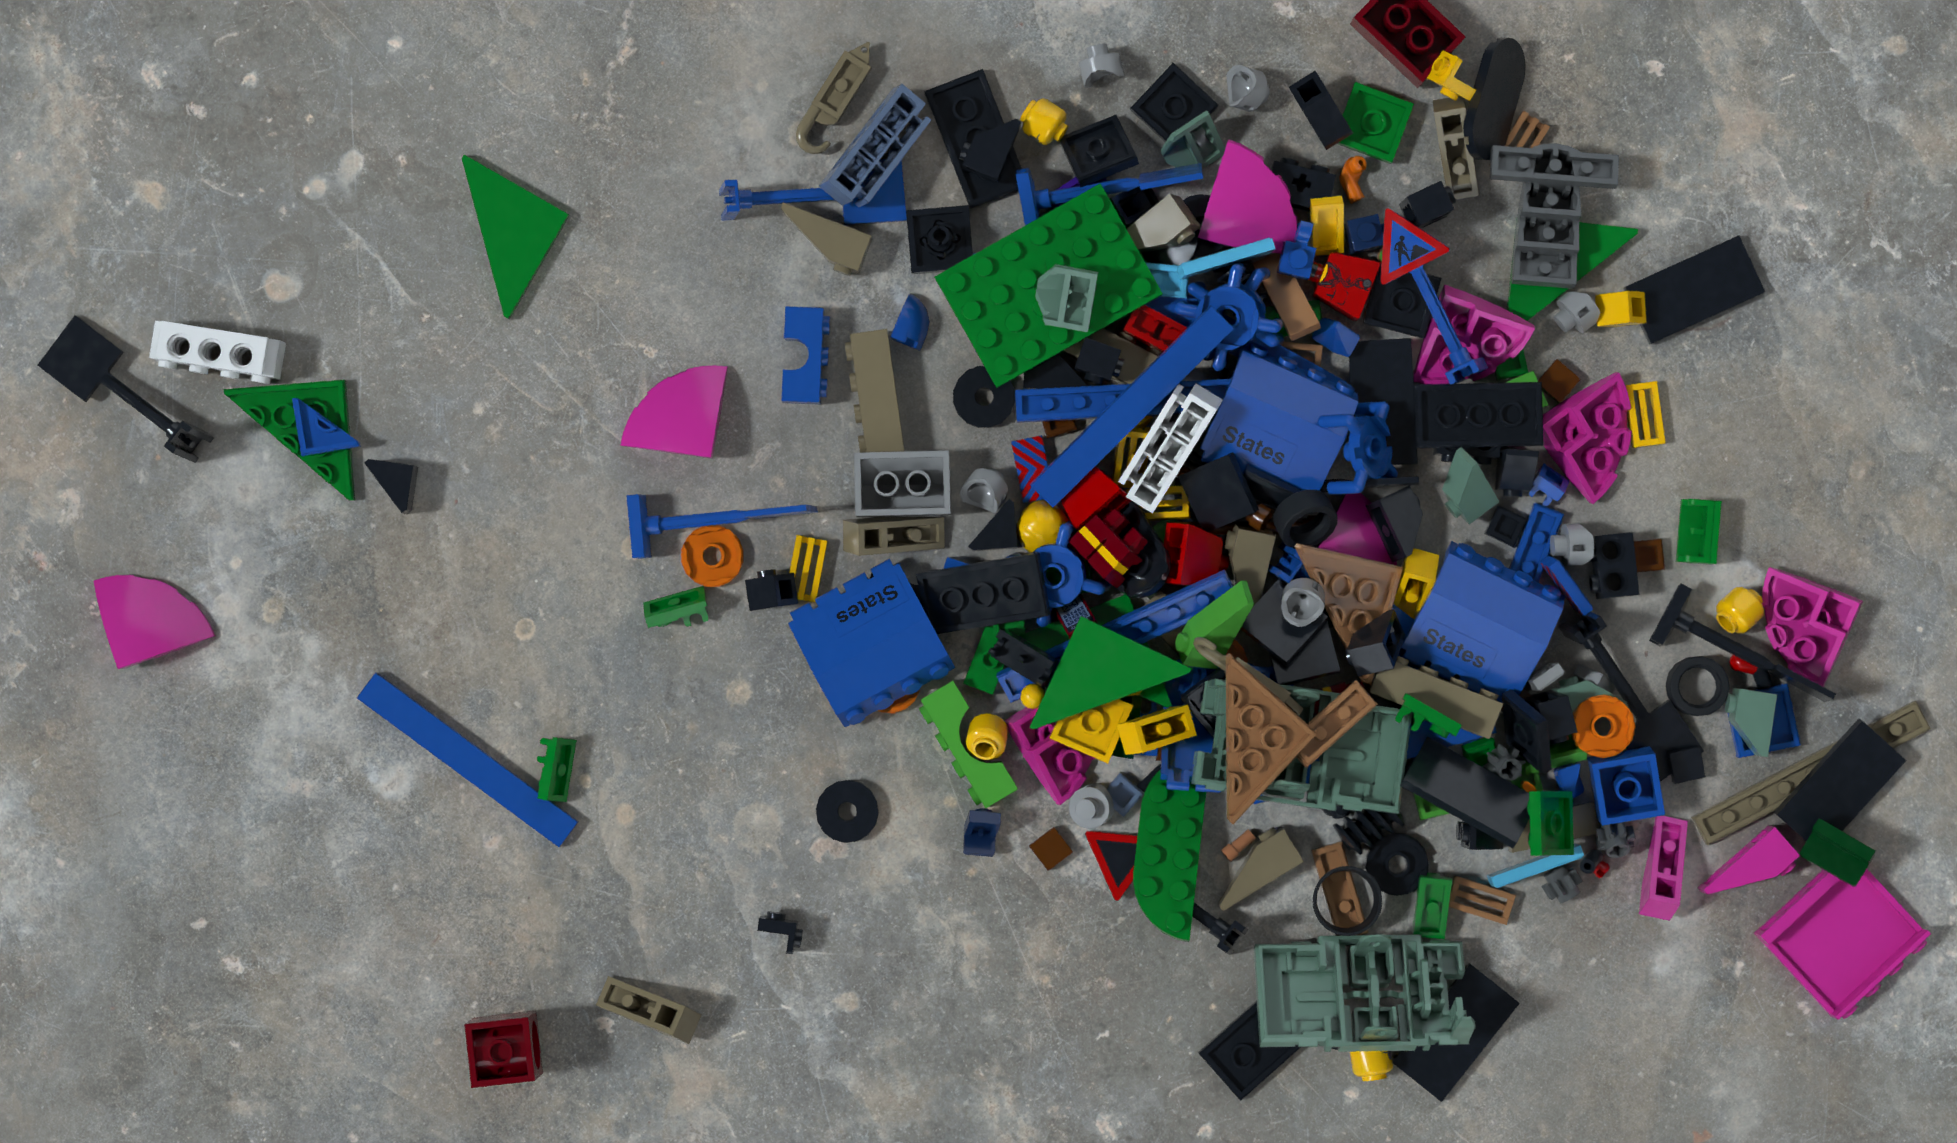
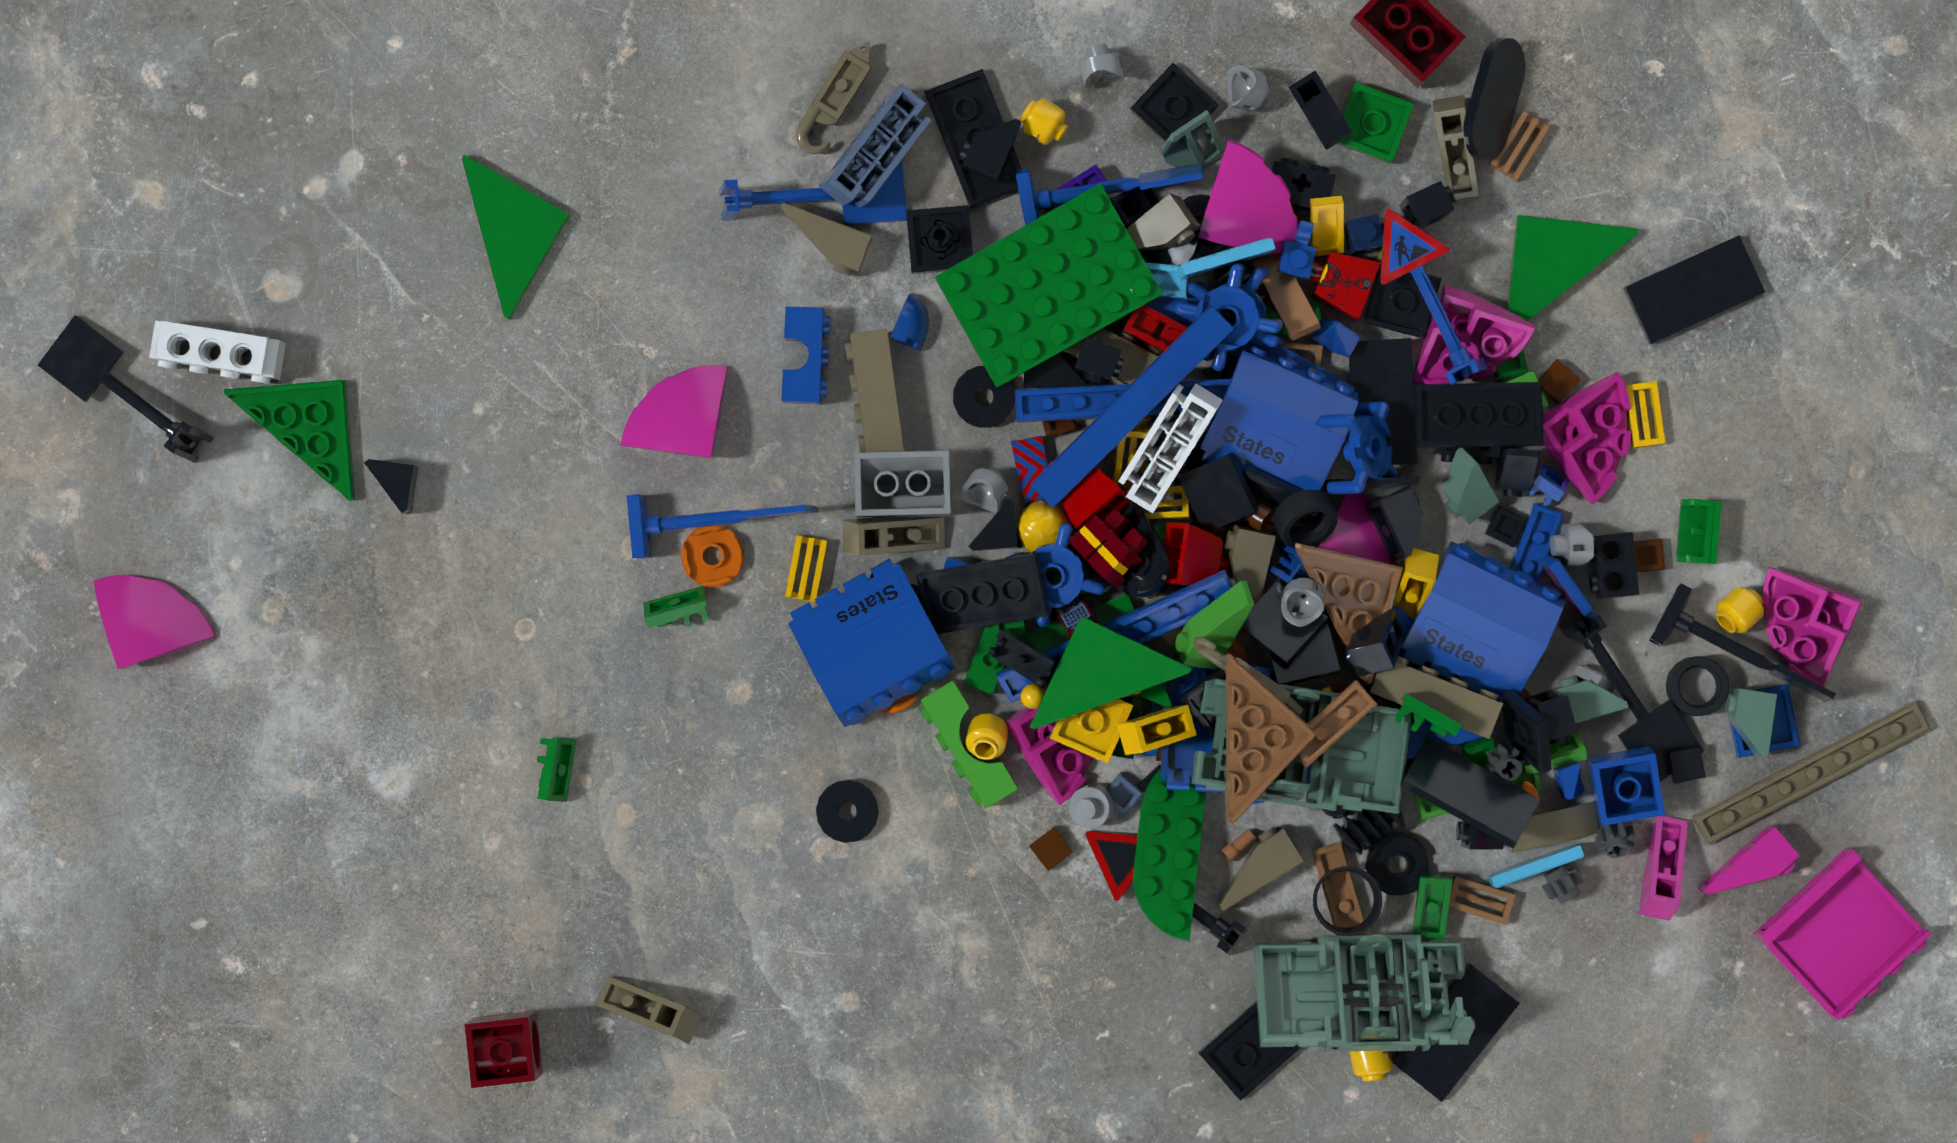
(318, 433): blue tile -> none
(467, 759): blue tile -> none
(771, 590): black brick -> none
(776, 923): black bracket -> none
(981, 832): dark blue bracket -> none
(1067, 297): sand green slope -> none
(1098, 151): black tile -> none
(1350, 176): orange arm -> none
(1443, 74): yellow bracket -> none
(1544, 676): light grey tile -> none
(1550, 206): dark grey slope -> none
(1551, 823): green plate -> none
(1576, 311): light grey piece -> none
(1594, 863): black arm -> none
(1621, 308): yellow brick -> none
(1621, 726): orange tile -> none
(1760, 676): arm -> none
(1837, 853): dark green panel -> none
(1841, 781): black tile -> none

